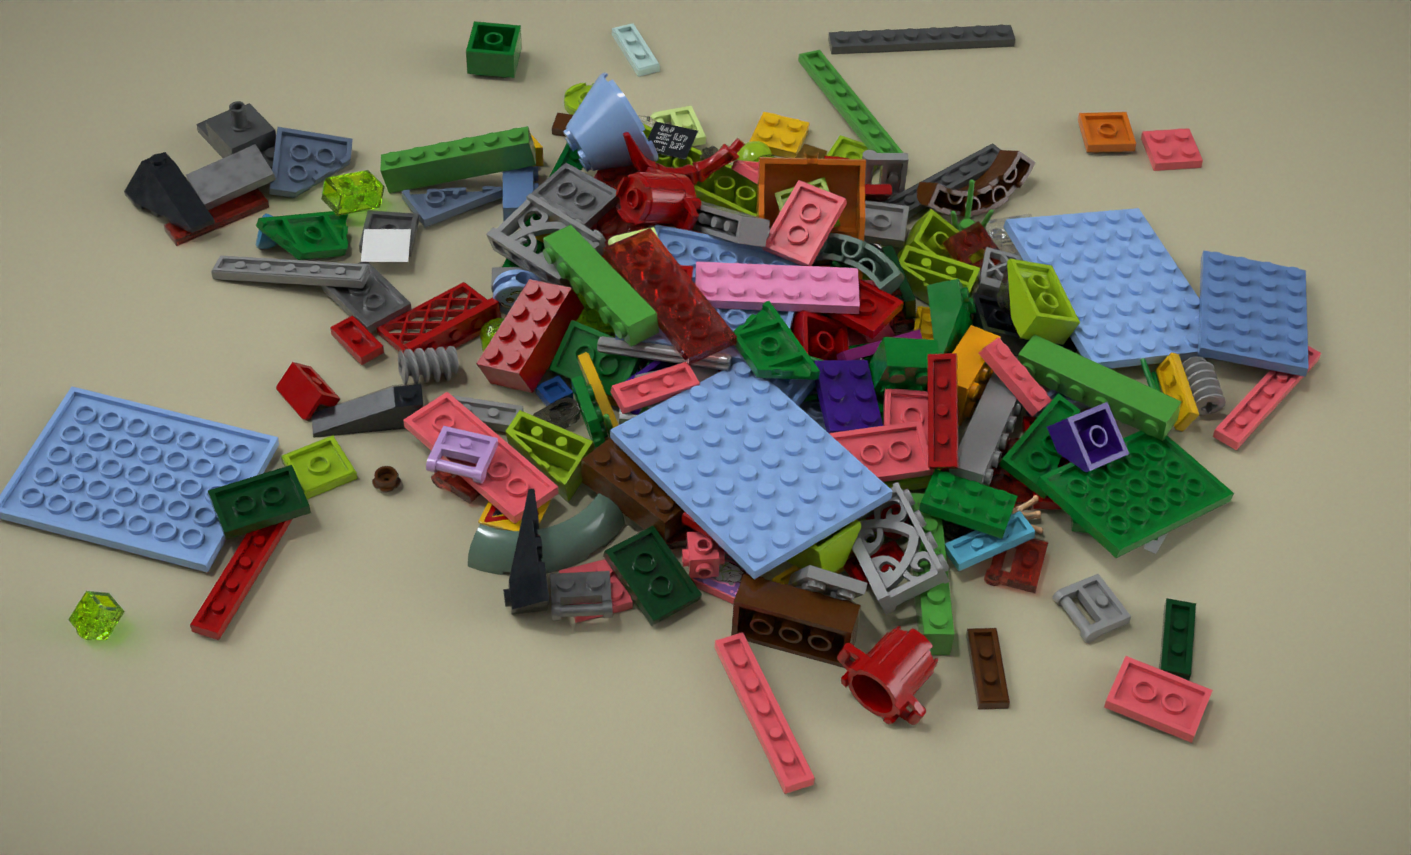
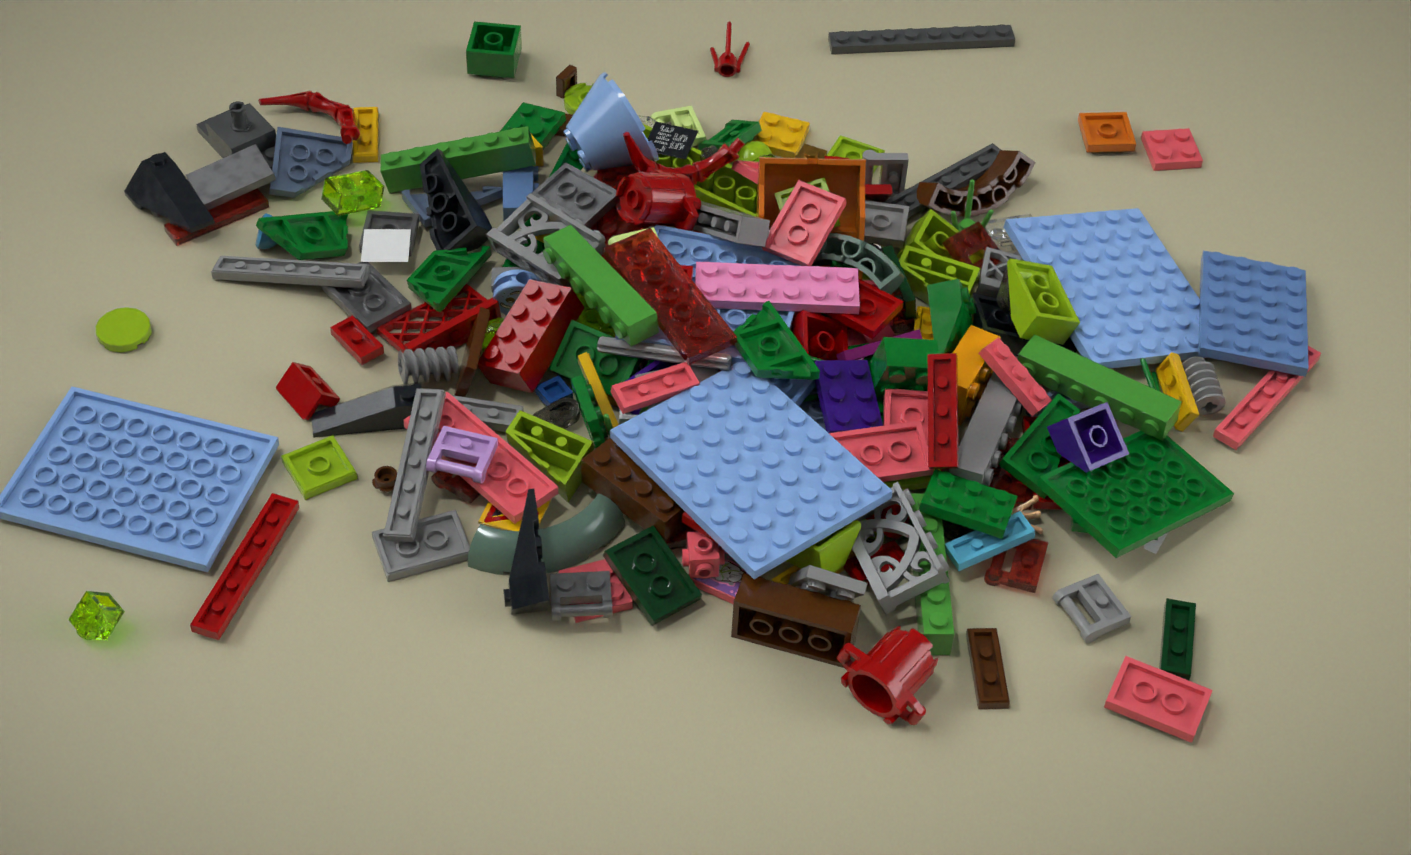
(123, 329): none -> lime tile
(259, 502): dark green plate -> none
(318, 103): none -> red animal
(366, 146): none -> yellow tile
(412, 471): none -> light grey tile
(437, 544): none -> light grey tile
(446, 274): none -> green wing
(453, 210): none -> black wedge
(472, 353): none -> reddish brown tile
(541, 121): none -> green plate
(565, 80): none -> reddish brown tile
(635, 50): light aqua tile -> none
(727, 63): none -> red plant
(734, 128): none -> green plate
(764, 713): coral plate -> none
(847, 103): bright green tile -> none

